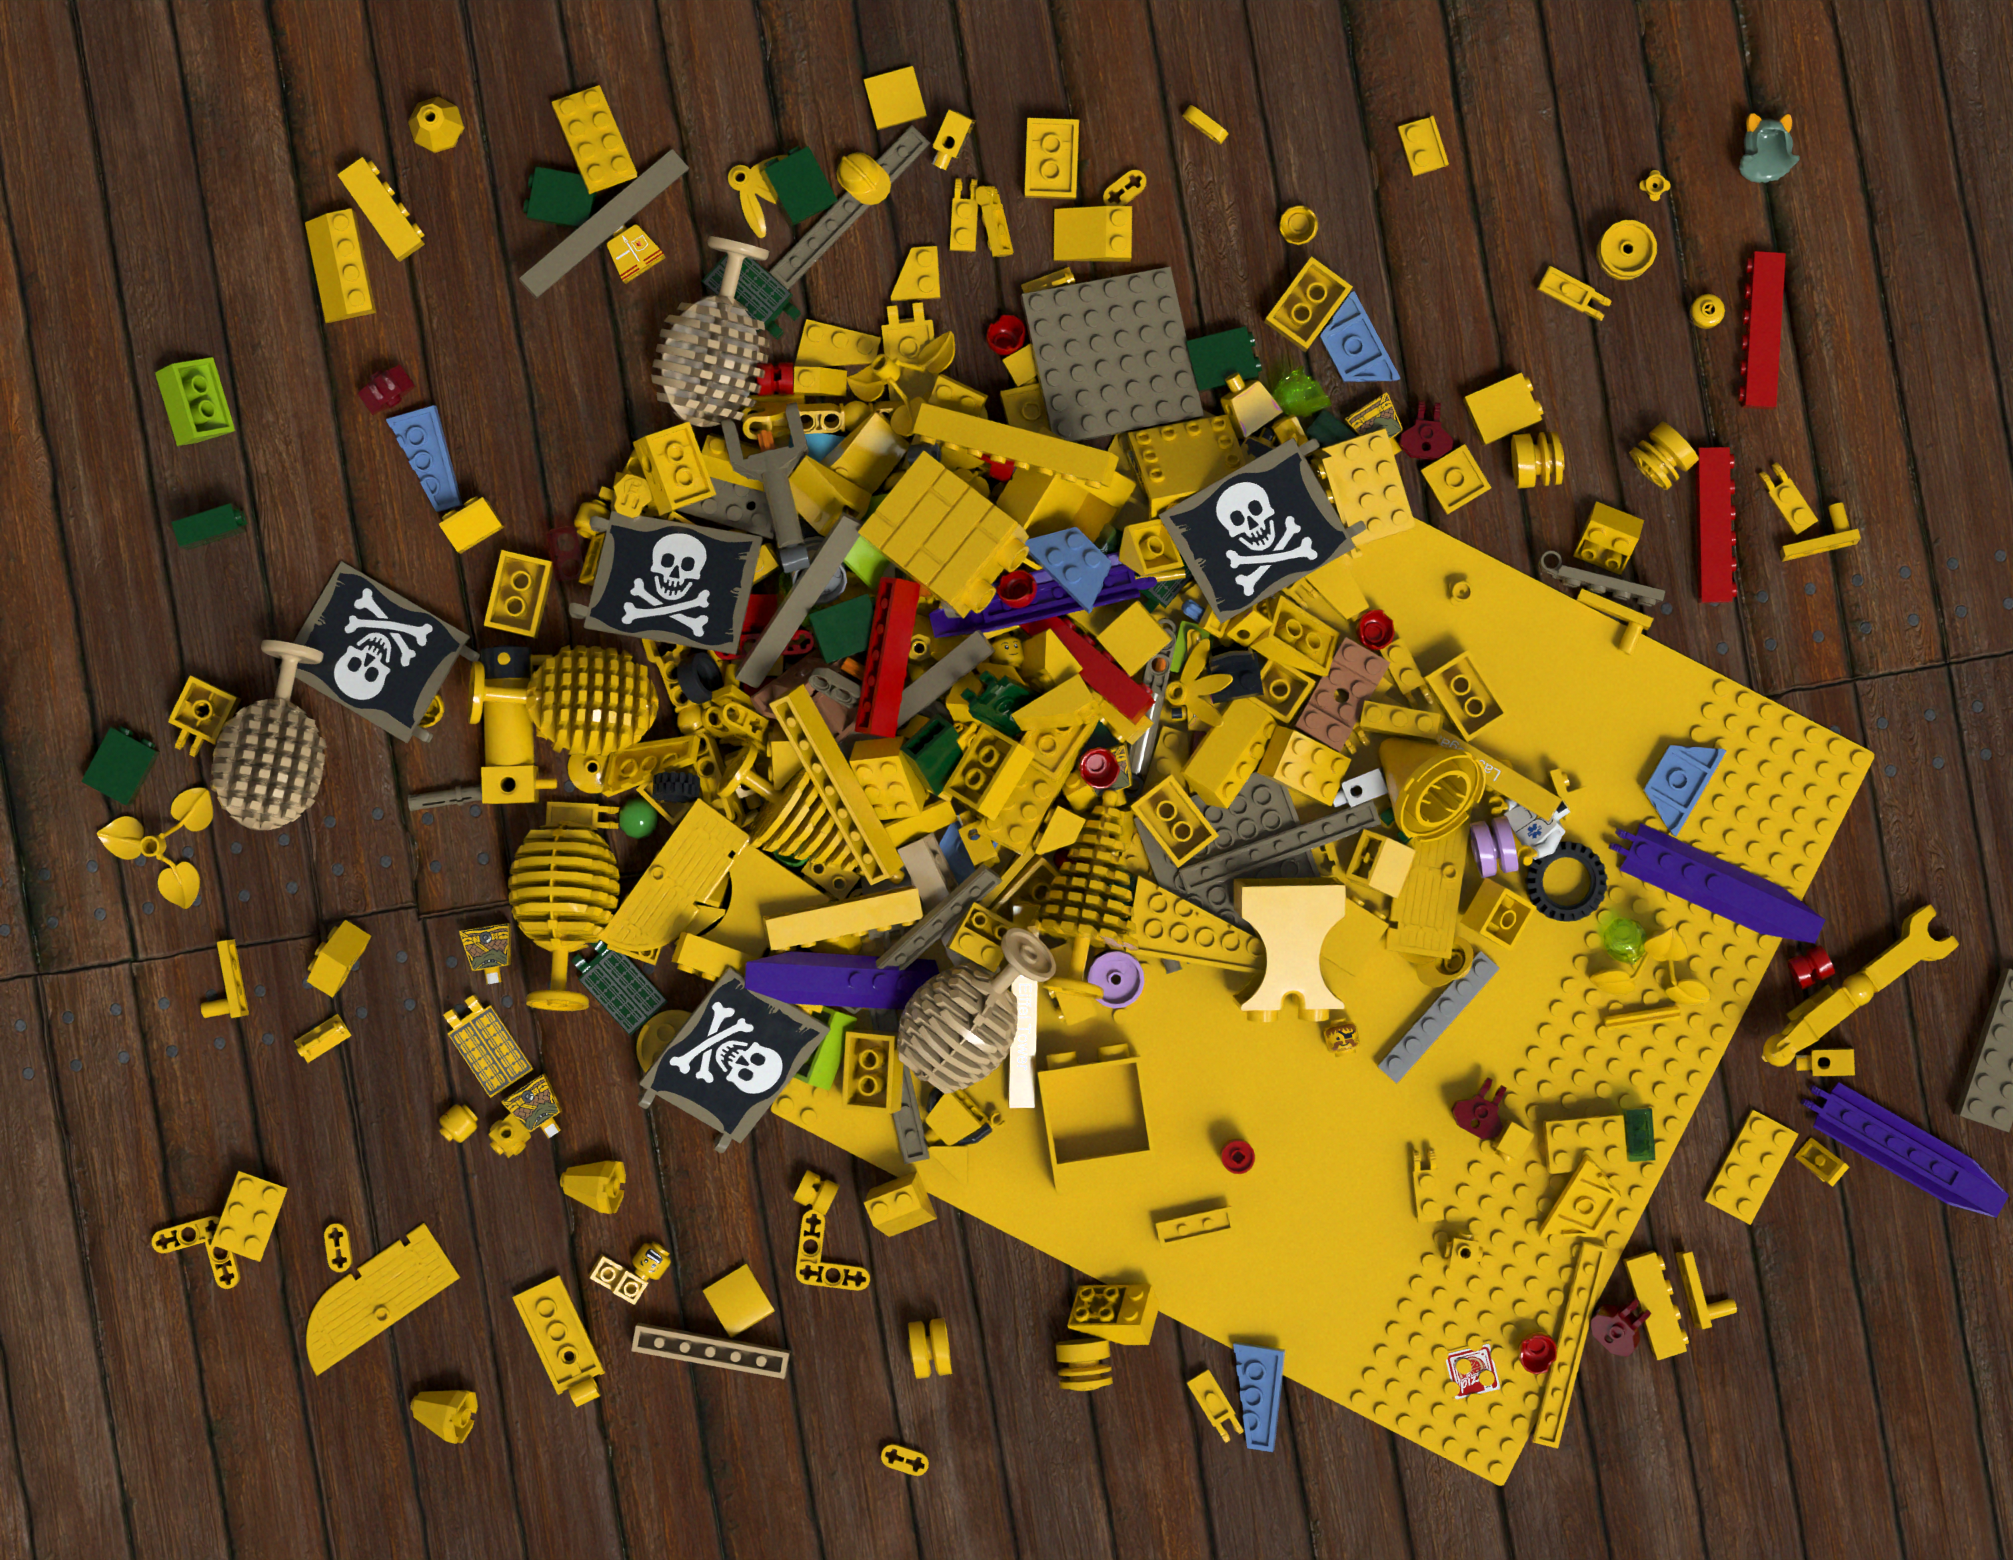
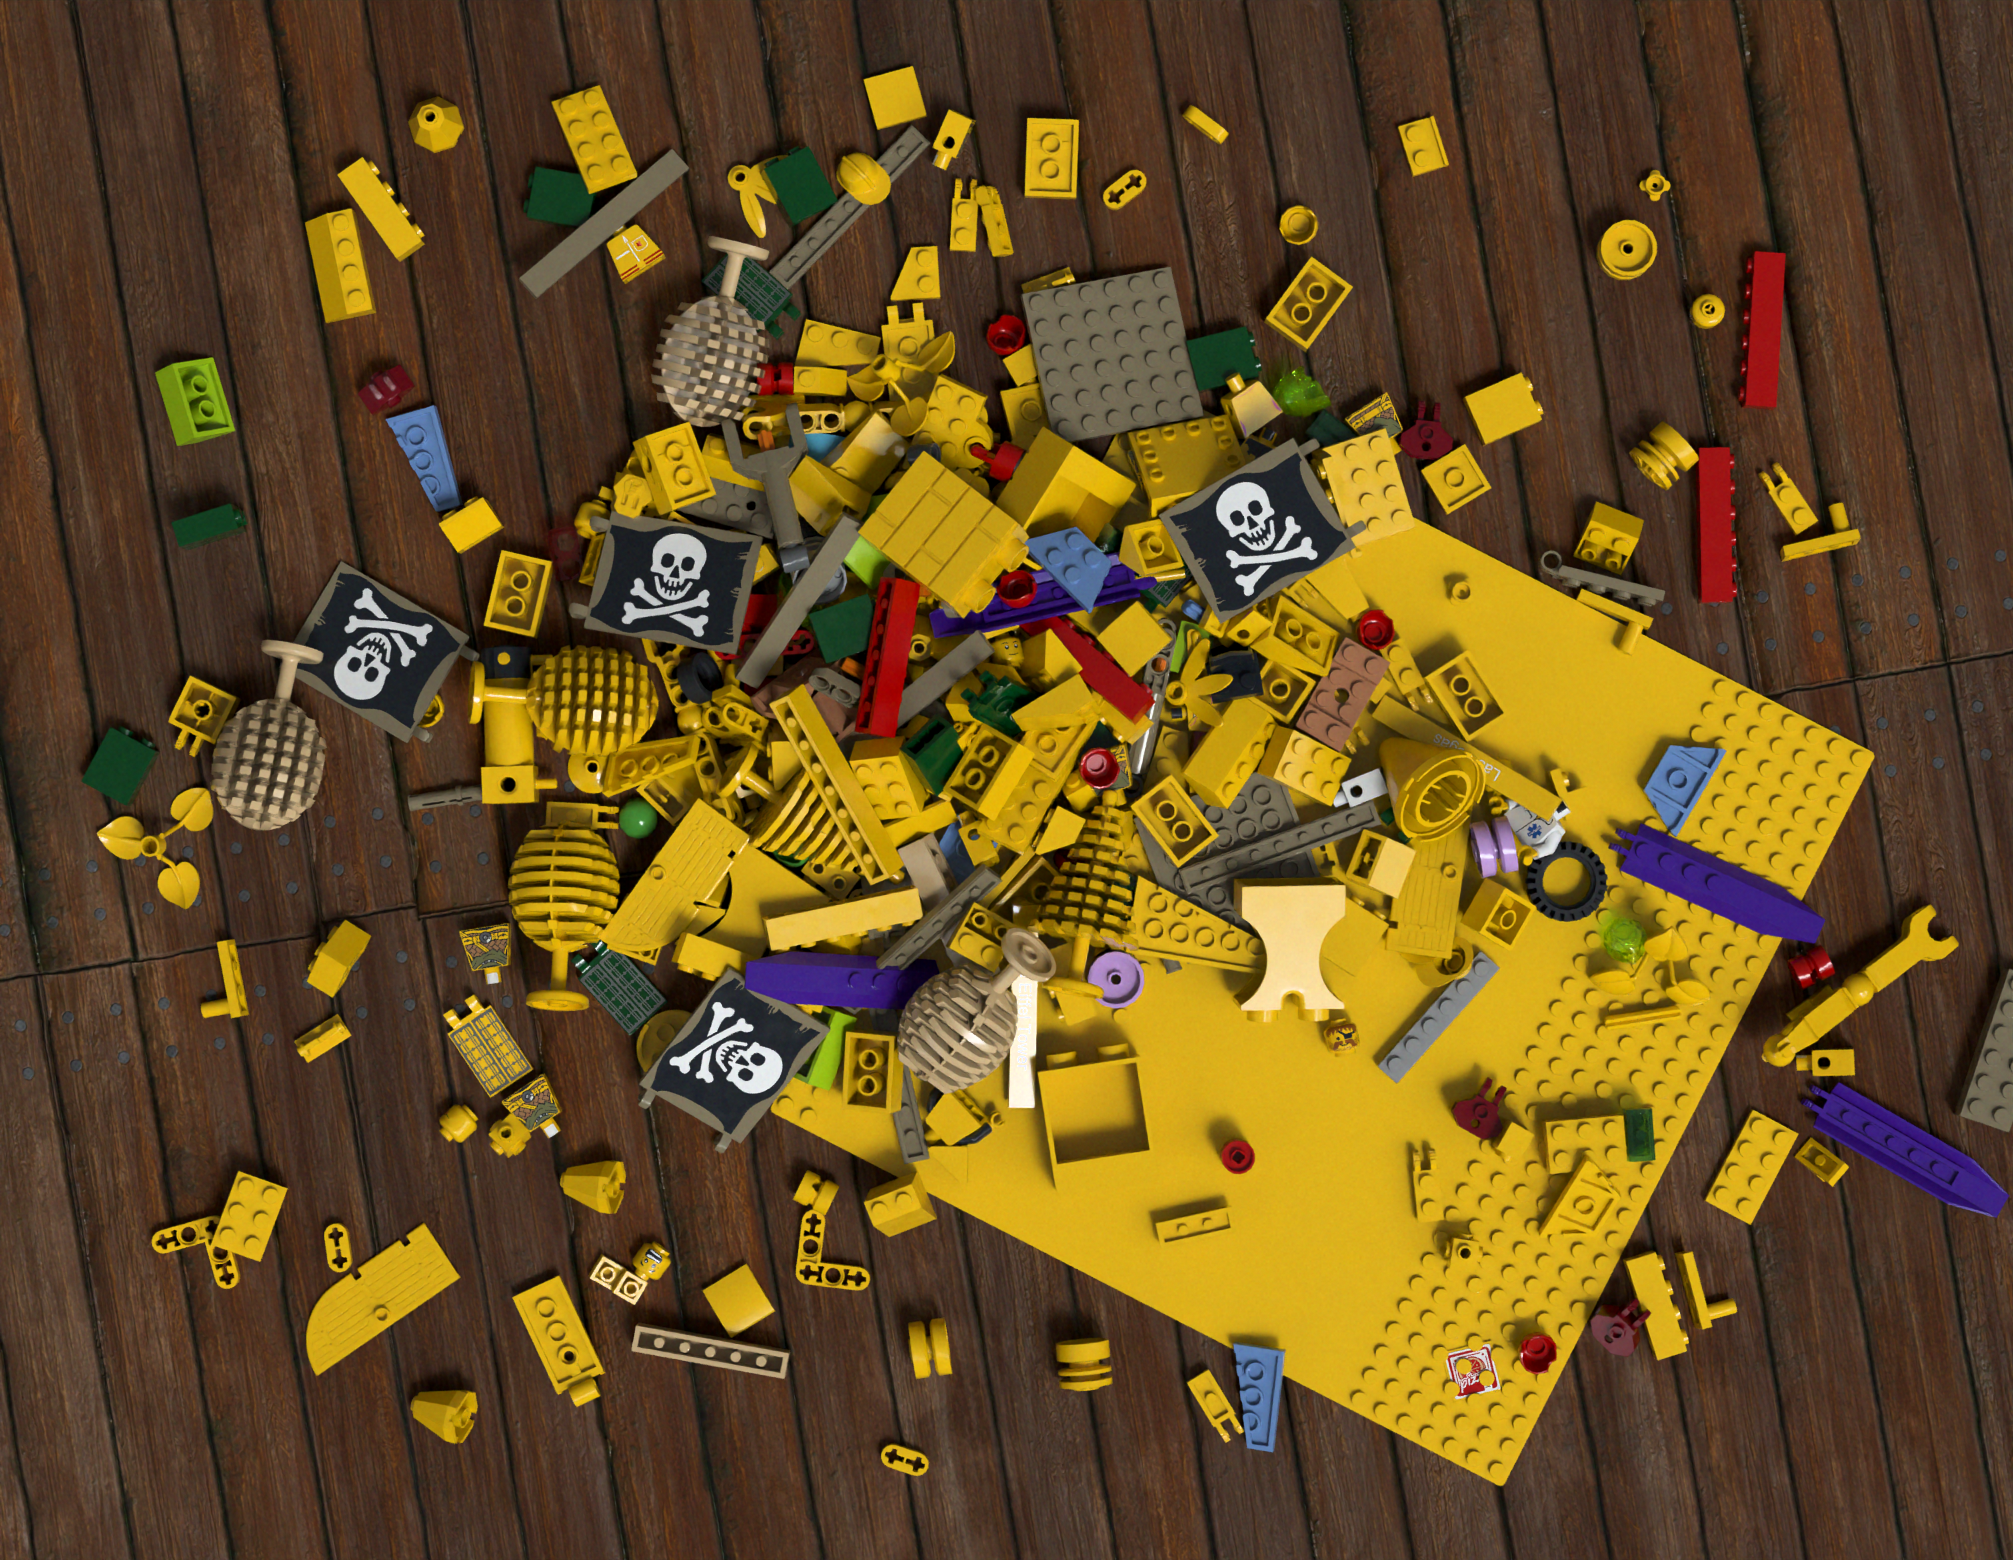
(676, 787): black tyre -> none
(1015, 445): yellow brick -> none
(1093, 234): yellow slope -> none
(1115, 1312): yellow slope -> none
(1289, 428): yellow hips -> none
(1356, 346): medium blue wing -> none
(1401, 722): yellow brick -> none
(1537, 459): yellow wheel -> none
(1570, 1344): yellow tile -> none
(1571, 292): yellow hinge -> none
(1767, 149): sand green hair -> none

